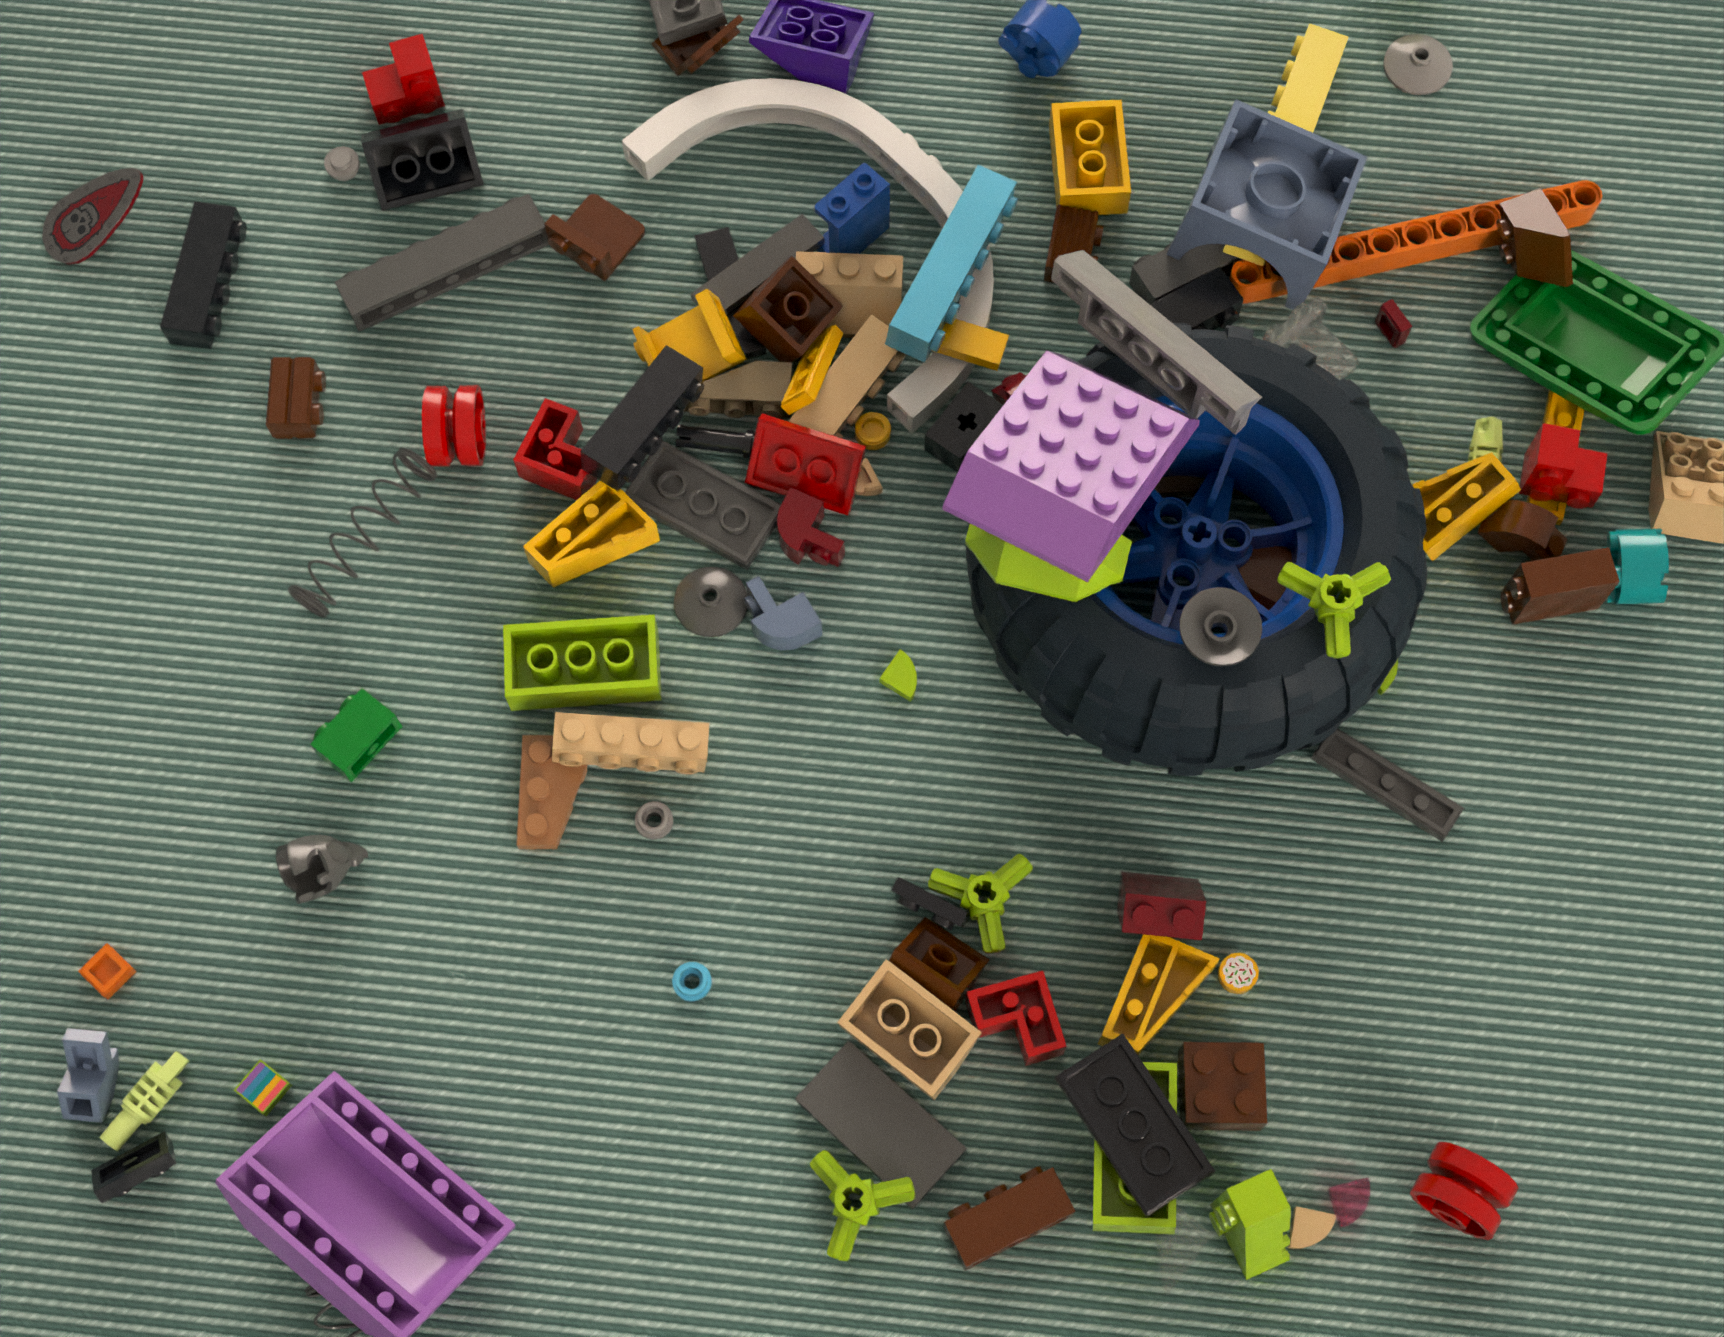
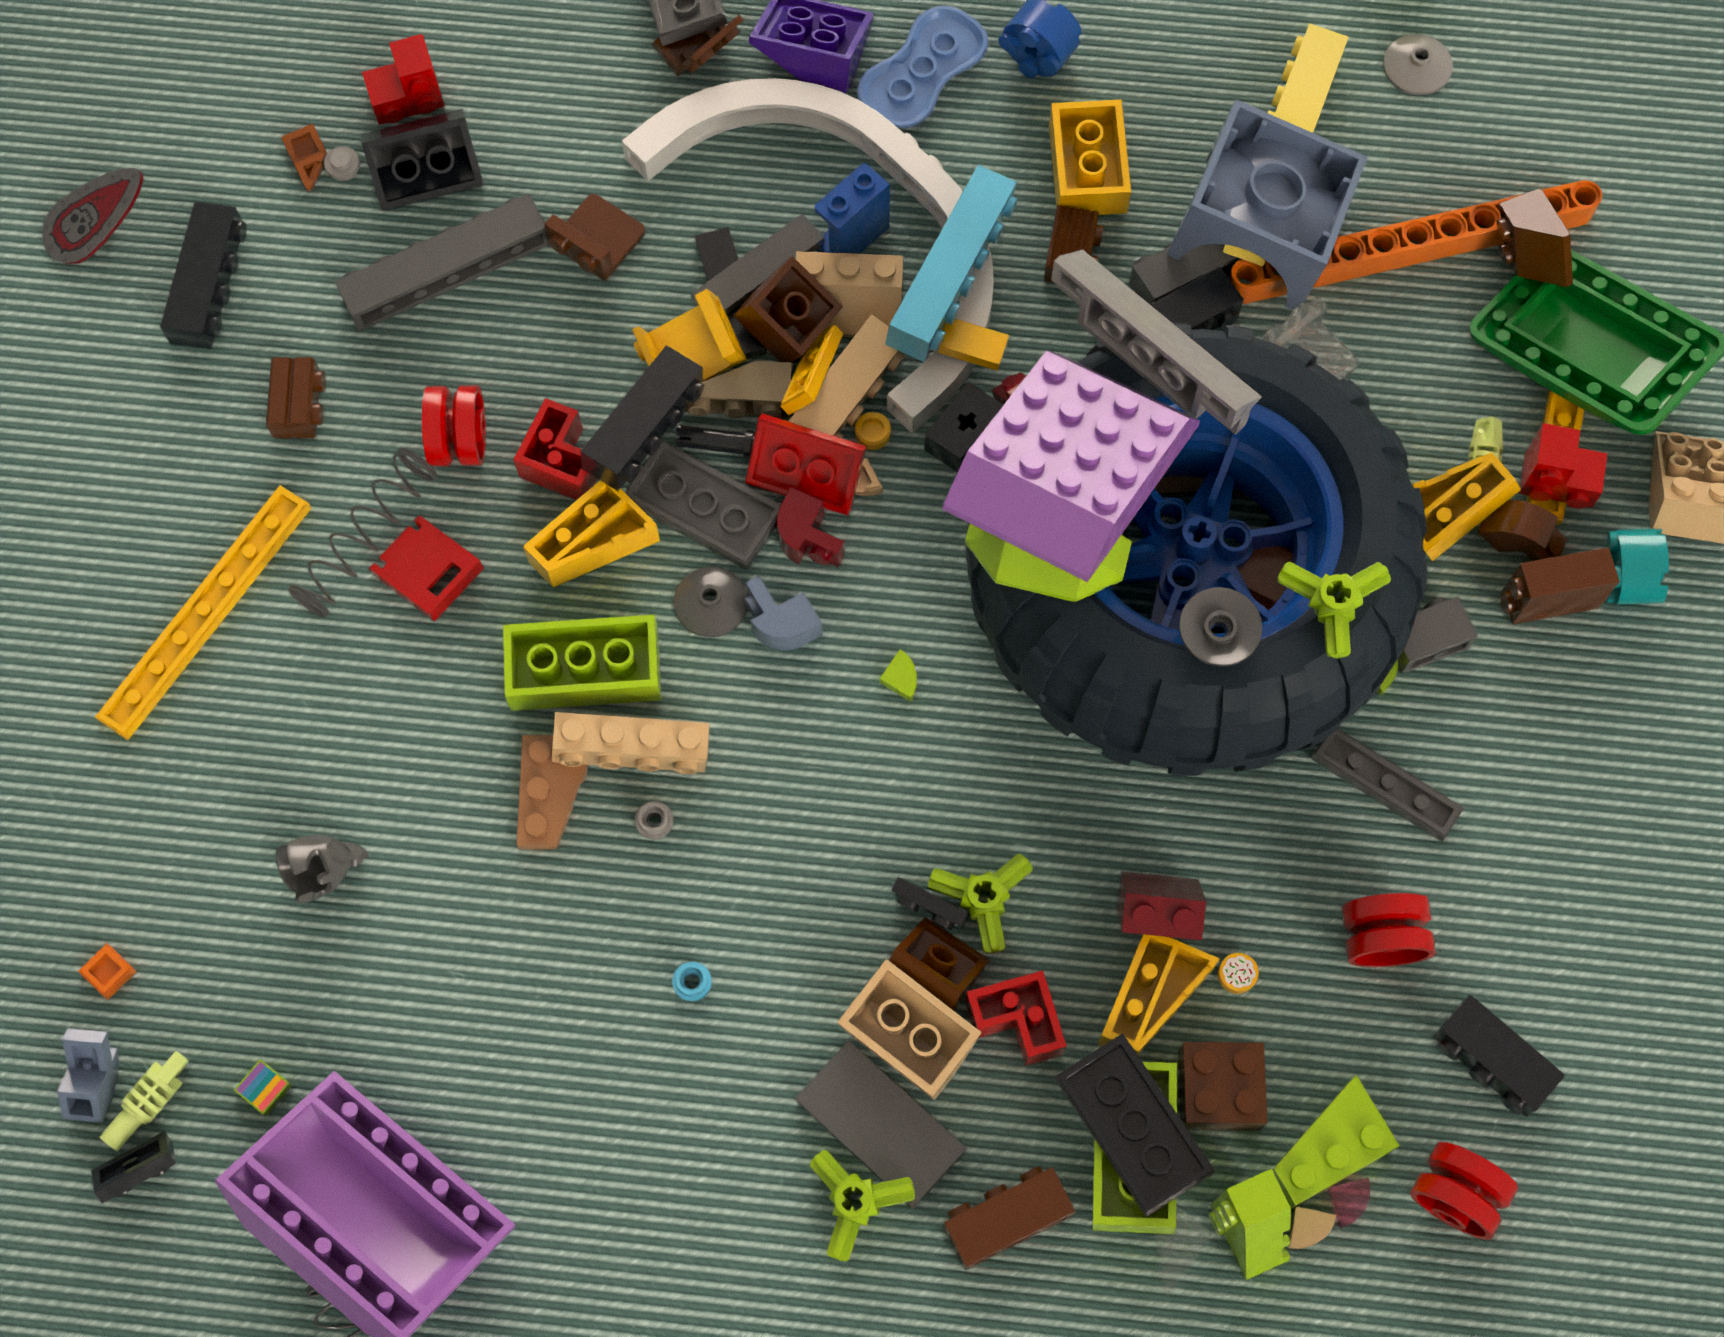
(203, 613): none -> yellow tile
(306, 154): none -> dark orange slope
(355, 734): green brick -> none
(419, 561): none -> red container
(937, 49): none -> medium blue plate
(1335, 1145): none -> lime wedge
(1388, 930): none -> red wheel
(1393, 323): dark red tile -> none
(1437, 633): none -> dark grey brick
(1498, 1057): none -> black brick

